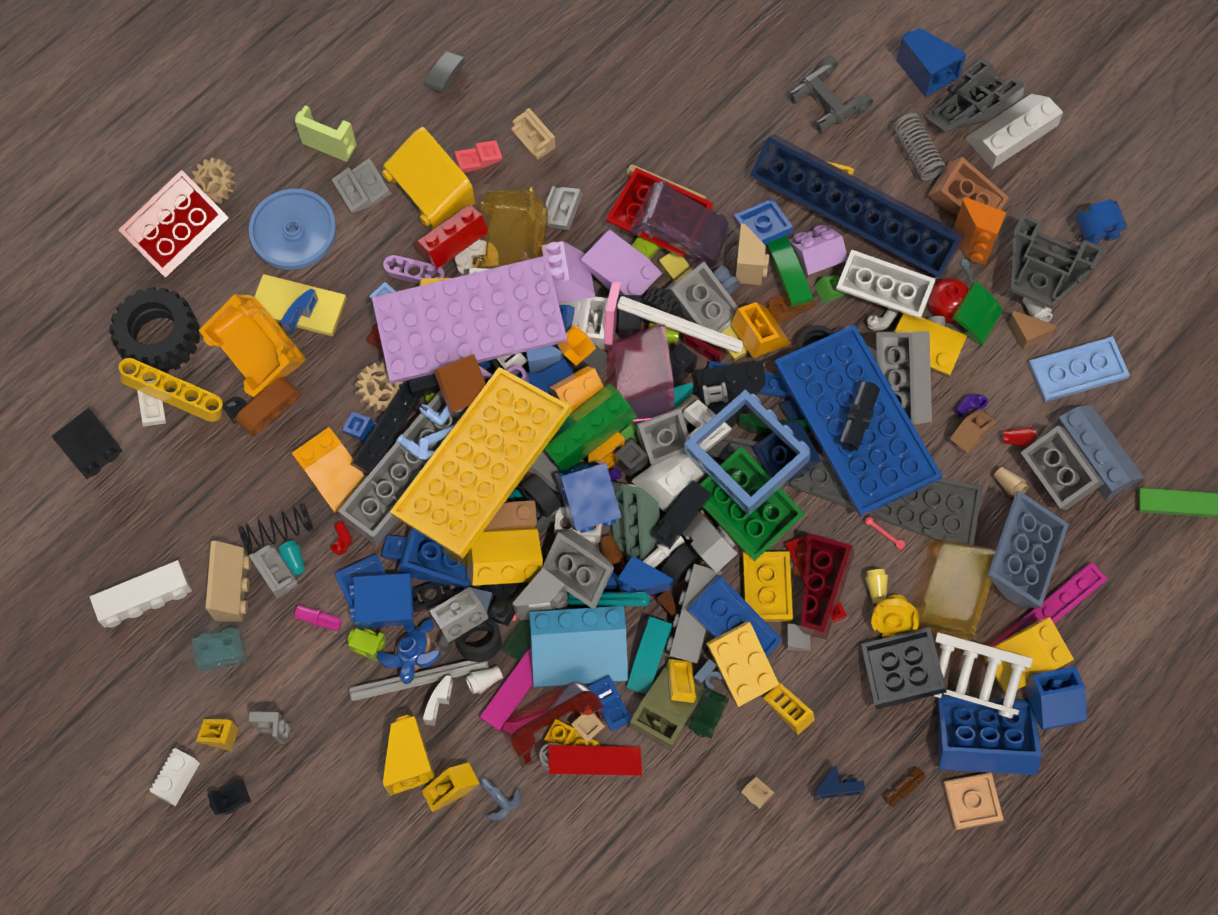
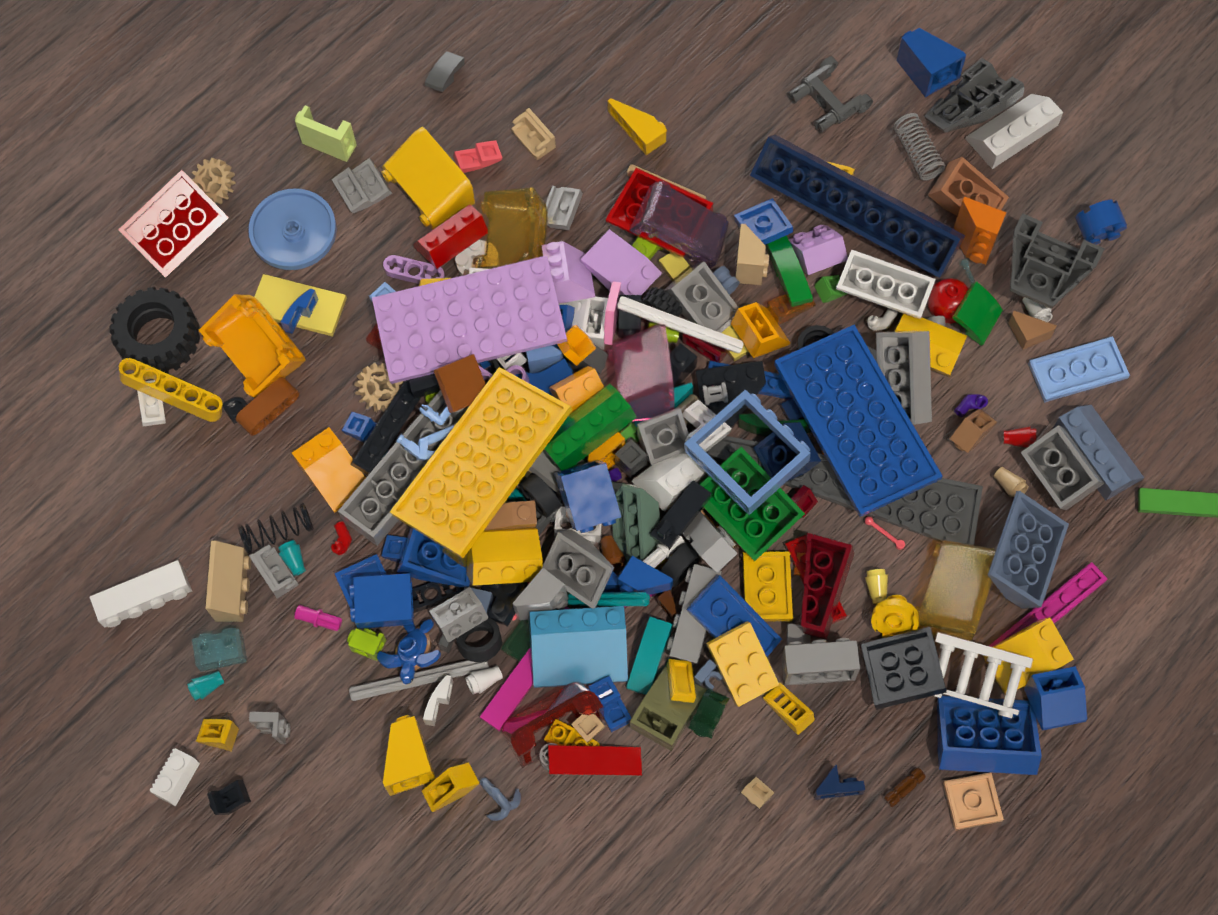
(87, 443): black slope -> none
(204, 685): none -> teal cone
(640, 126): none -> yellow slope
(804, 499): none -> dark red tile
(820, 662): none -> light grey brick
(859, 416): black piece -> none

